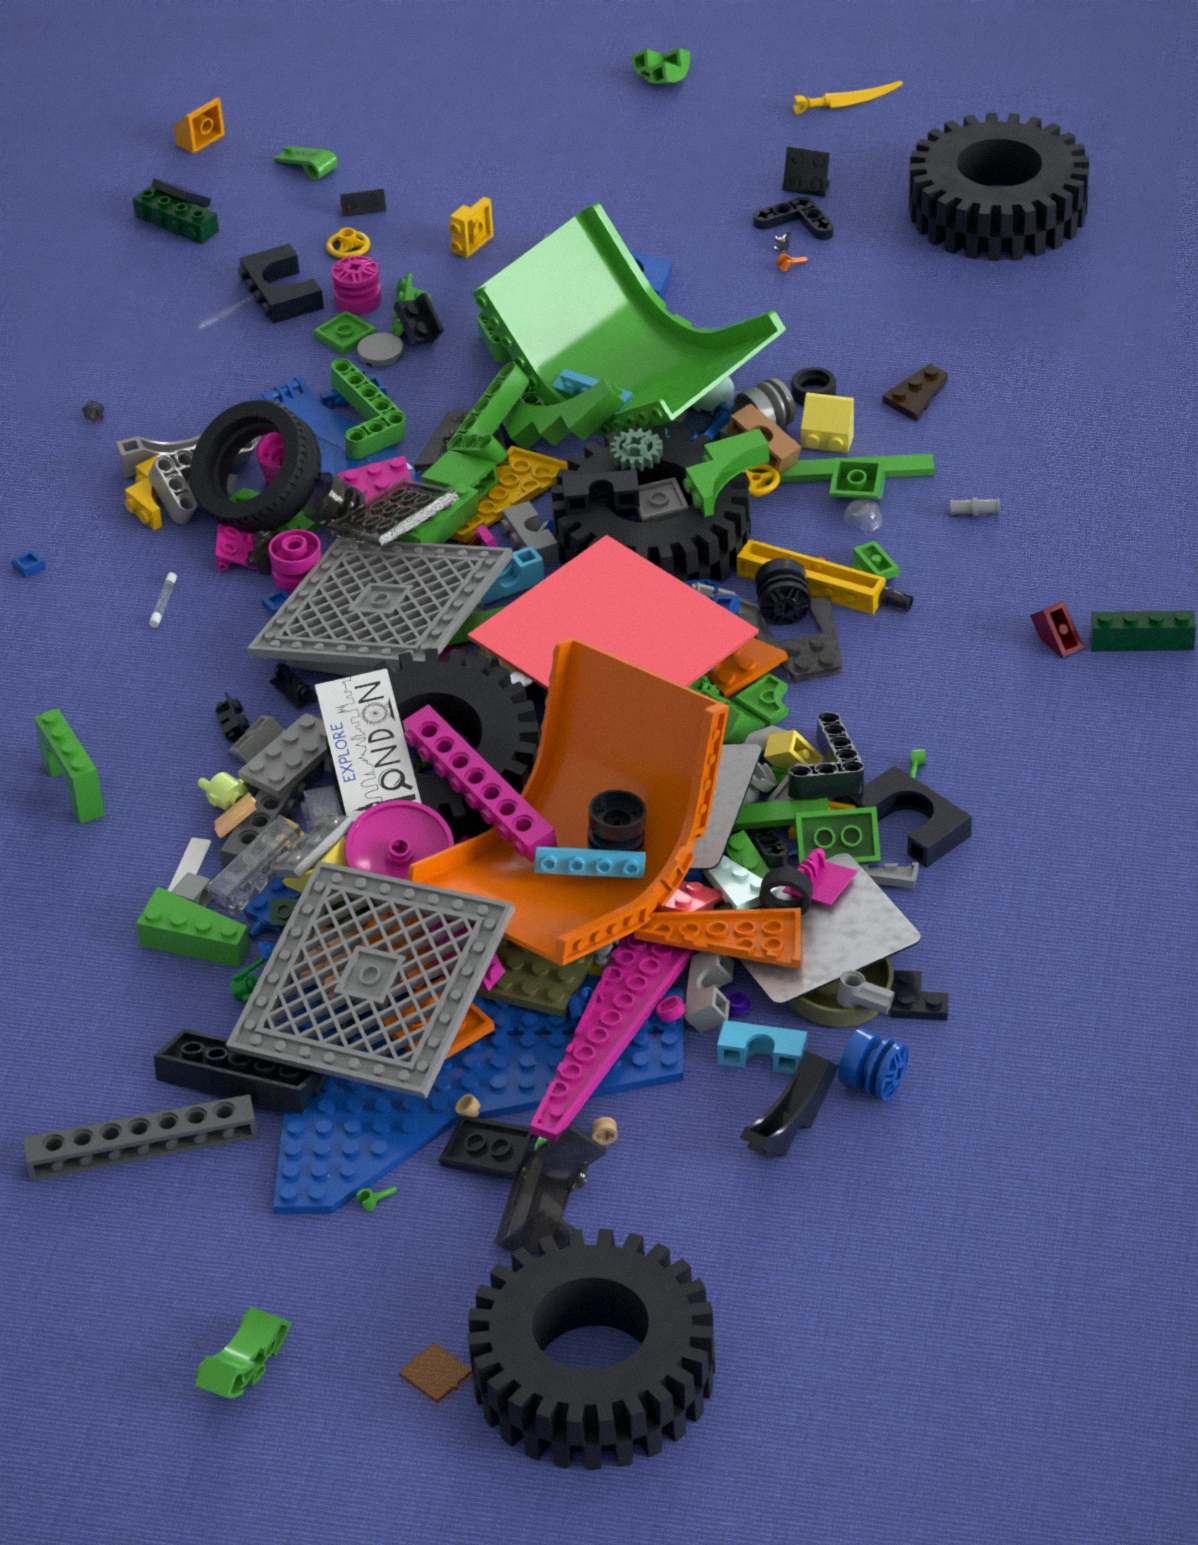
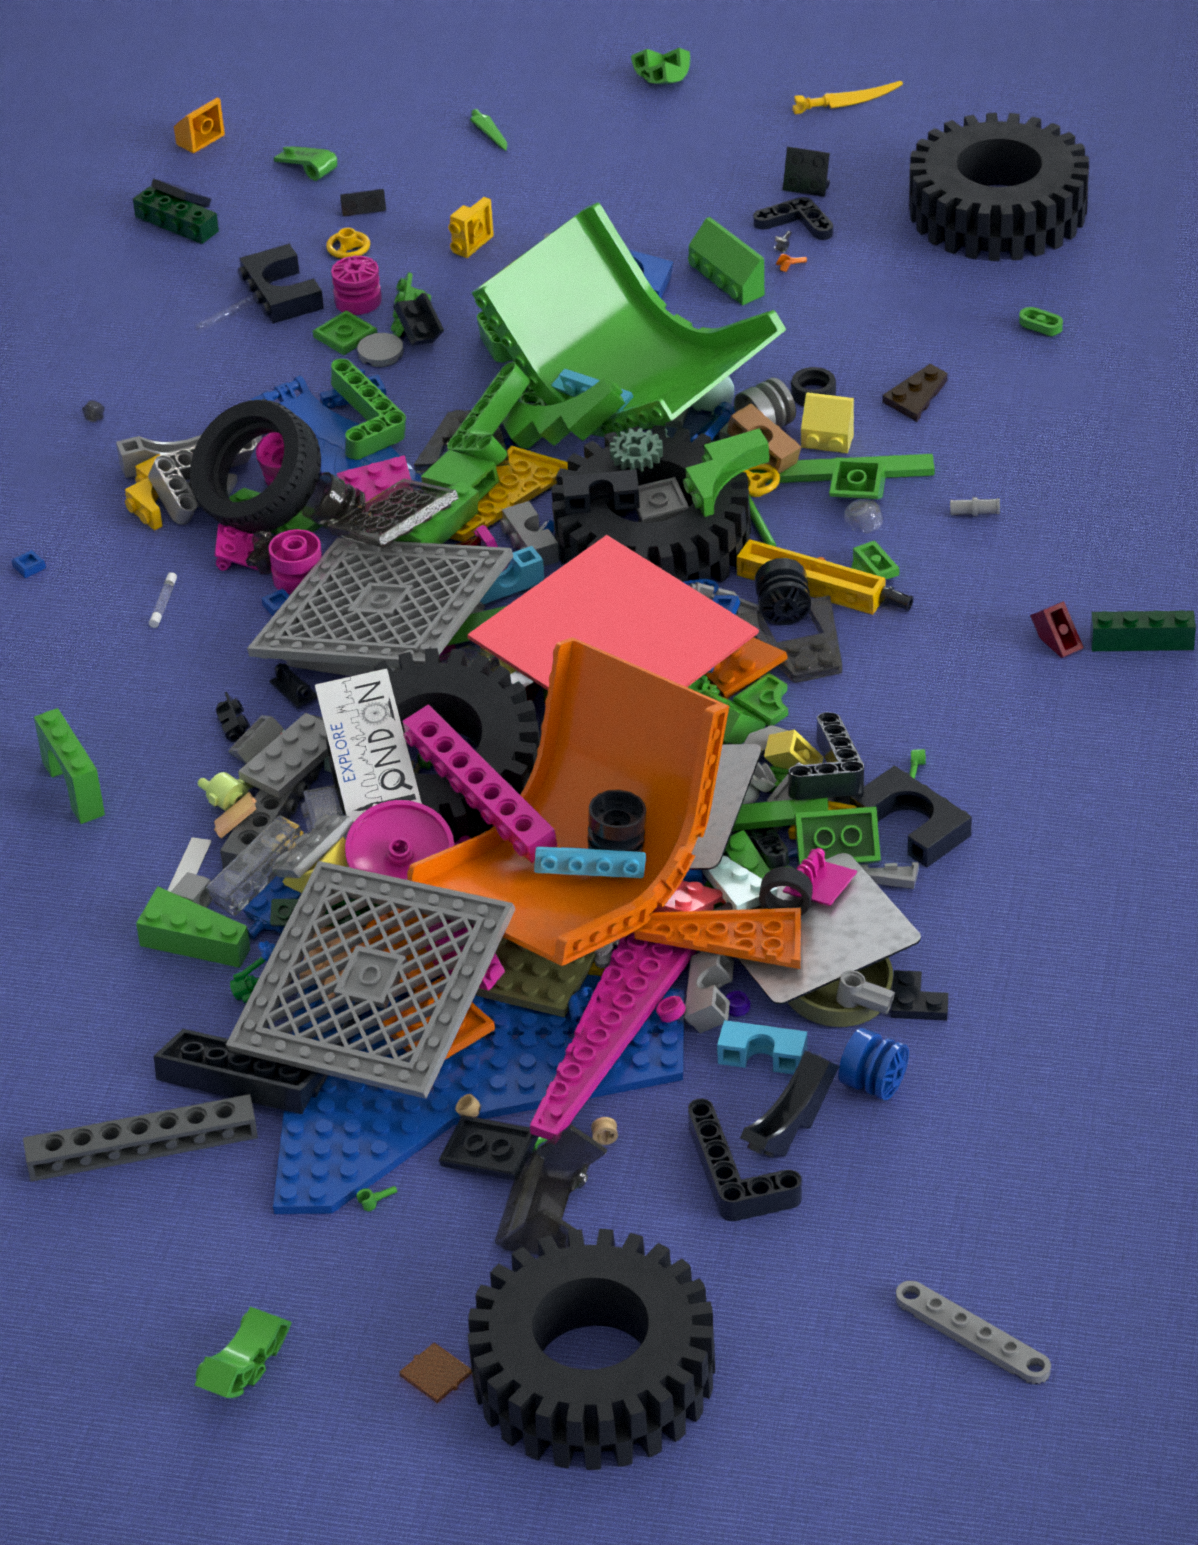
(486, 124): none -> bright green bar
(727, 262): none -> bright green slope
(737, 1197): none -> black beam
(760, 525): none -> bright green bar
(973, 1332): none -> light grey plate
(1041, 321): none -> bright green plate

